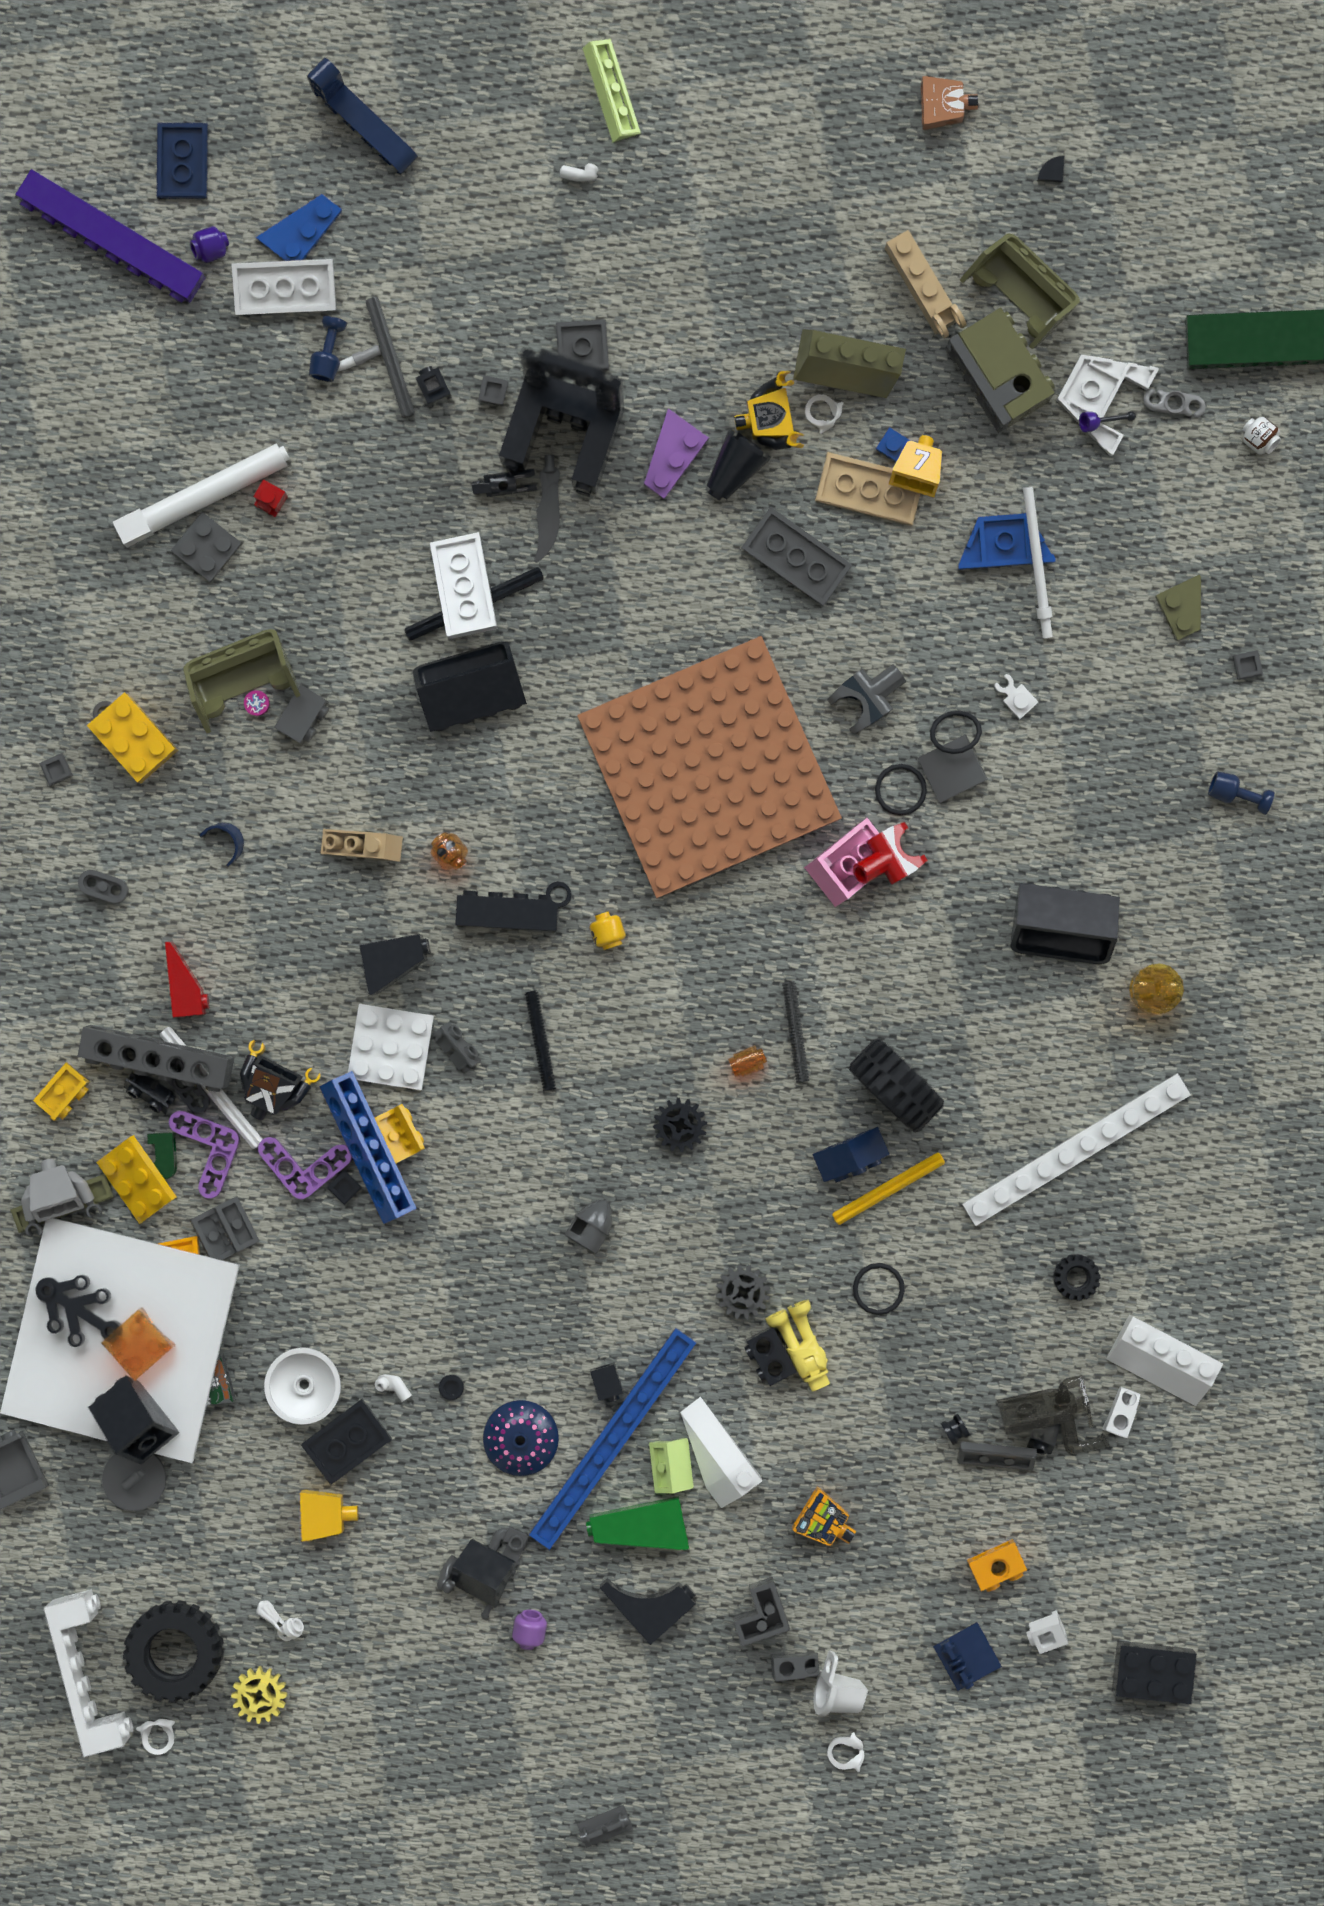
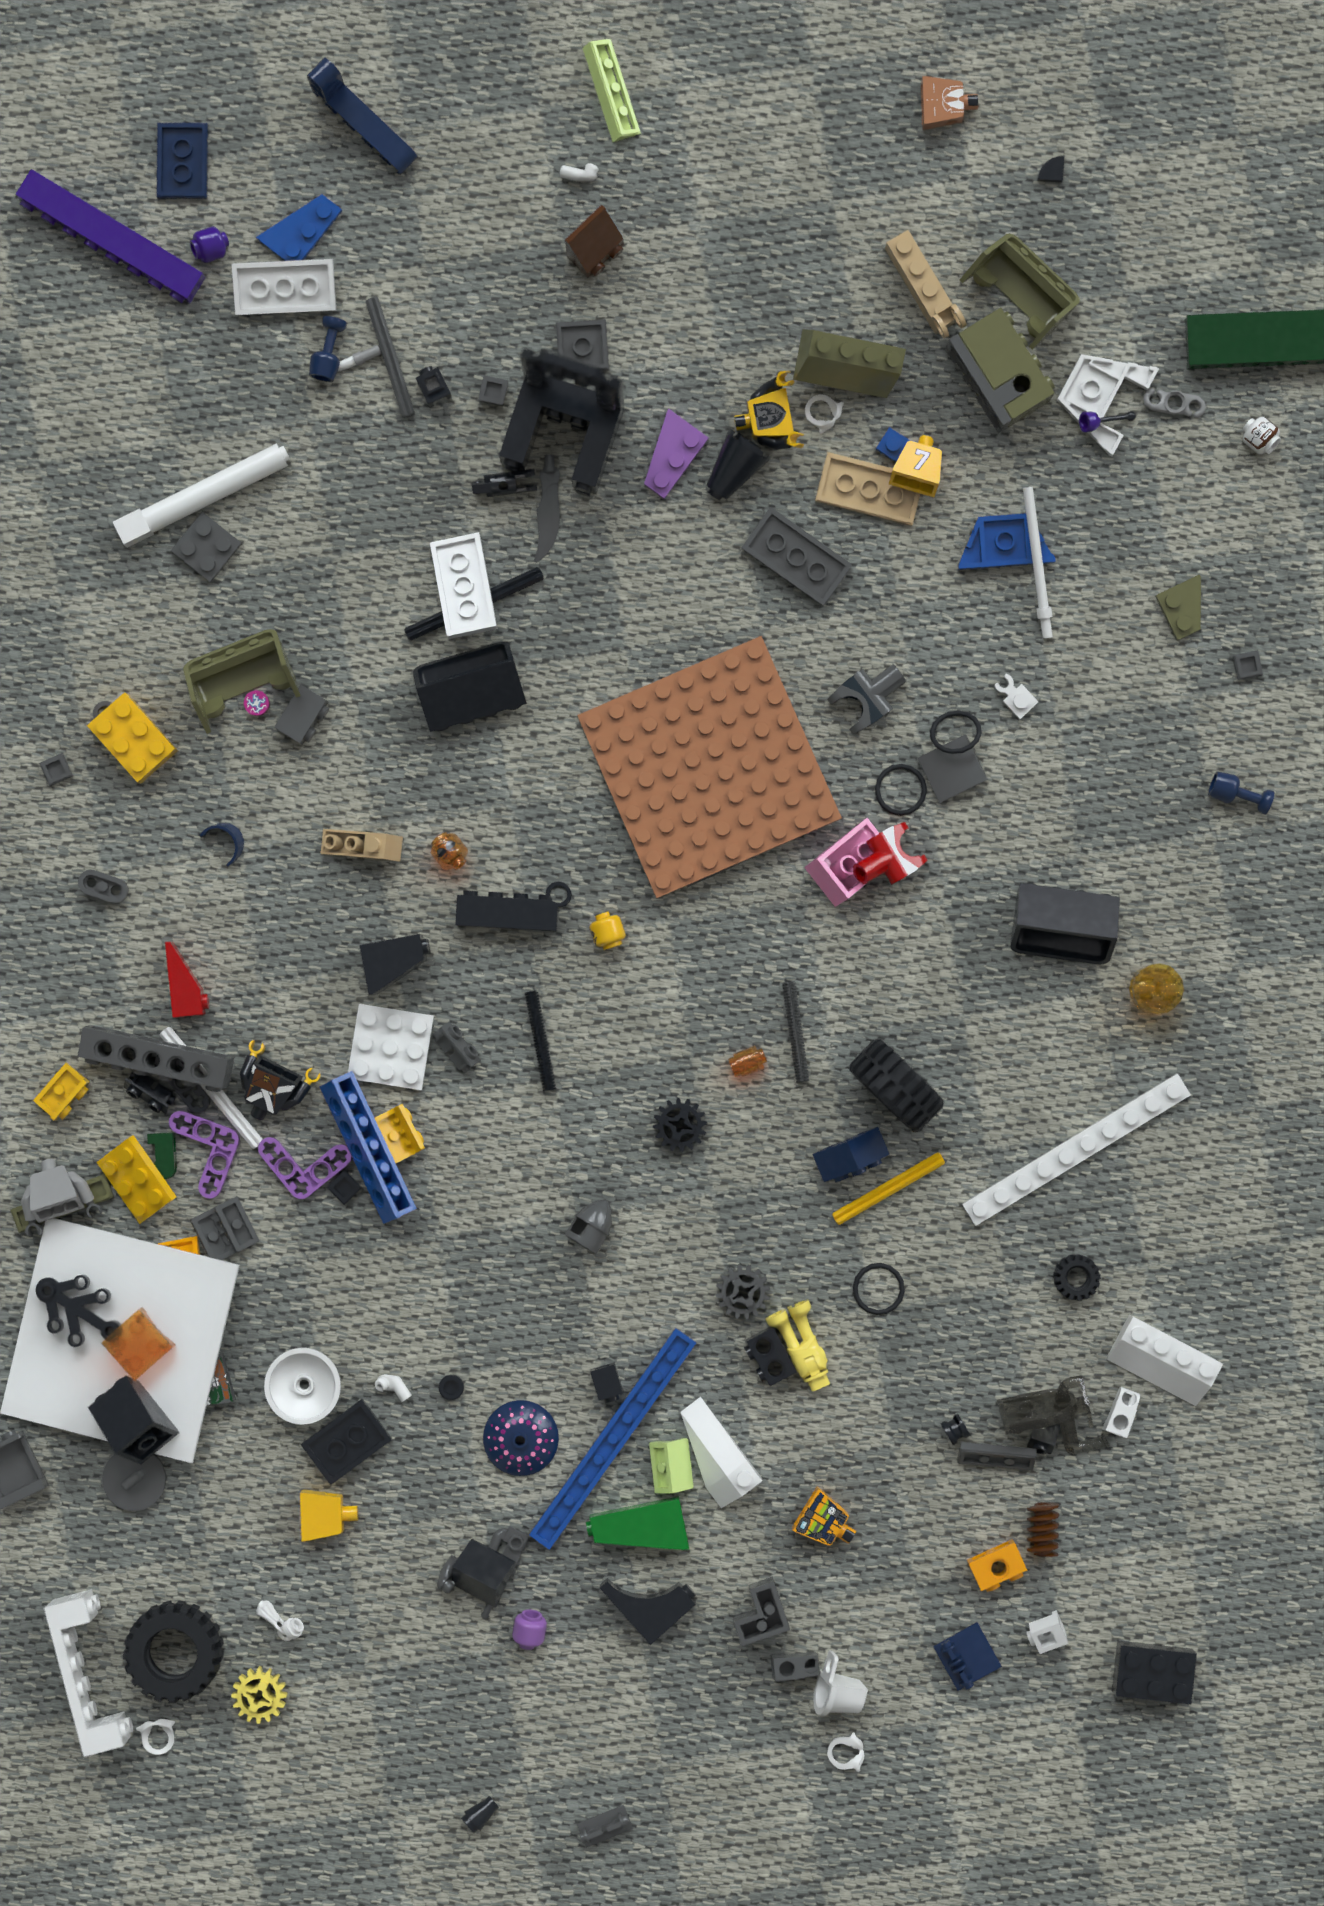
(270, 498): red brick -> none
(478, 1815): none -> black cone
(594, 243): none -> reddish brown slope
(1043, 1529): none -> reddish brown piece

